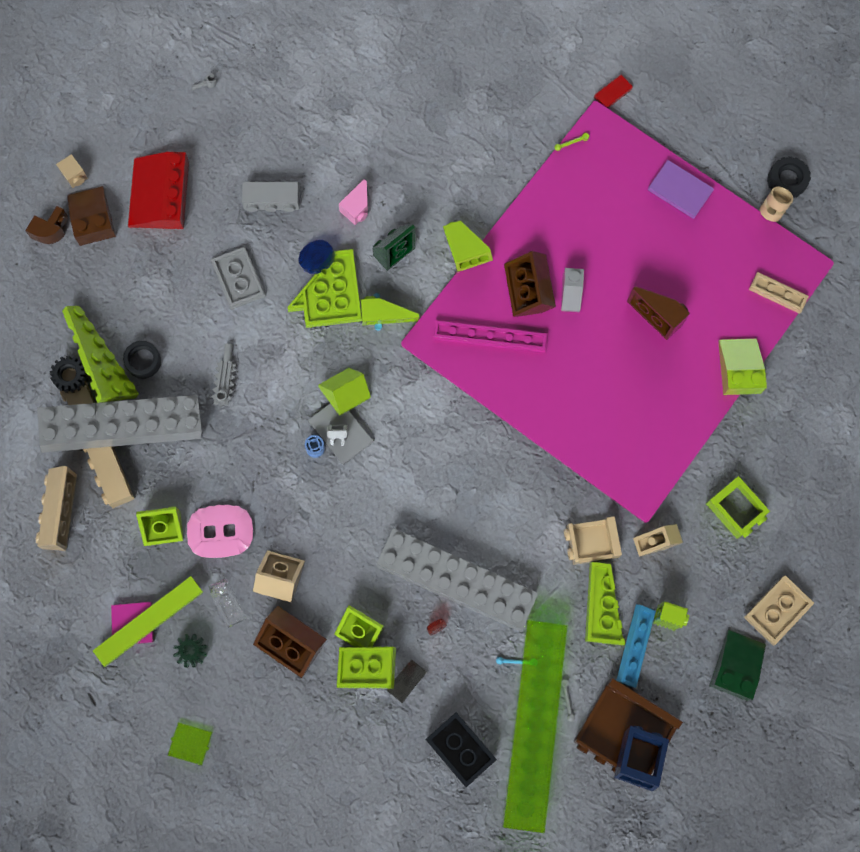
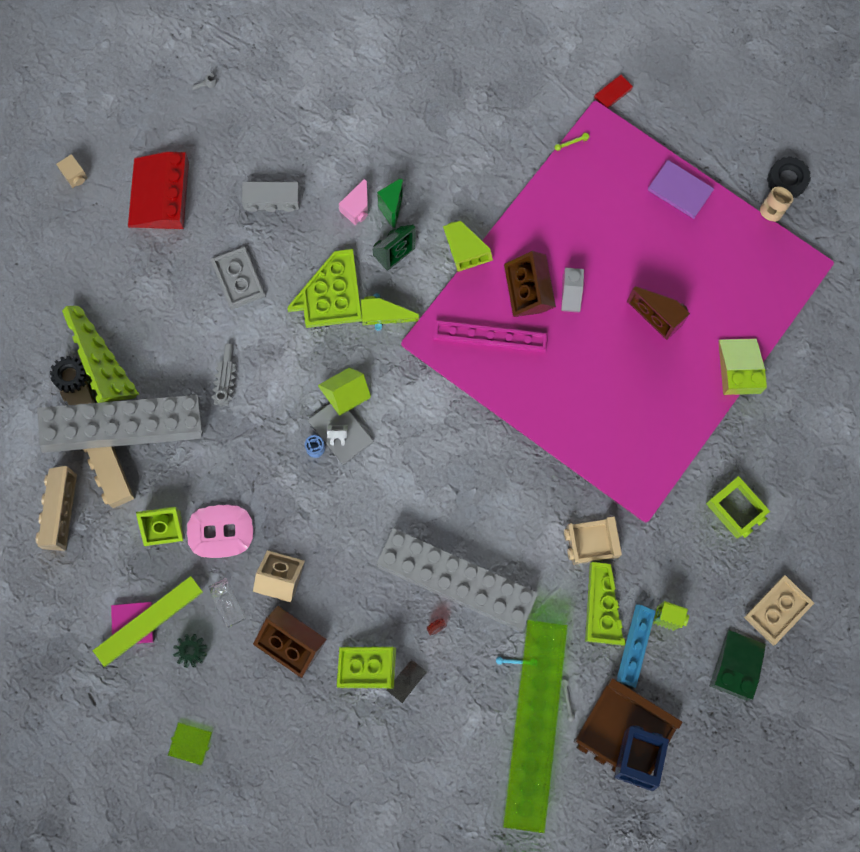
(48, 231): reddish brown brick -> none
(90, 216): reddish brown slope -> none
(132, 349): black tyre -> none
(316, 256): clear blue tile -> none
(358, 629): lime slope -> none
(390, 201): none -> green slope
(461, 749): black brick -> none
(658, 540): tan slope -> none
(778, 292): tan tile -> none

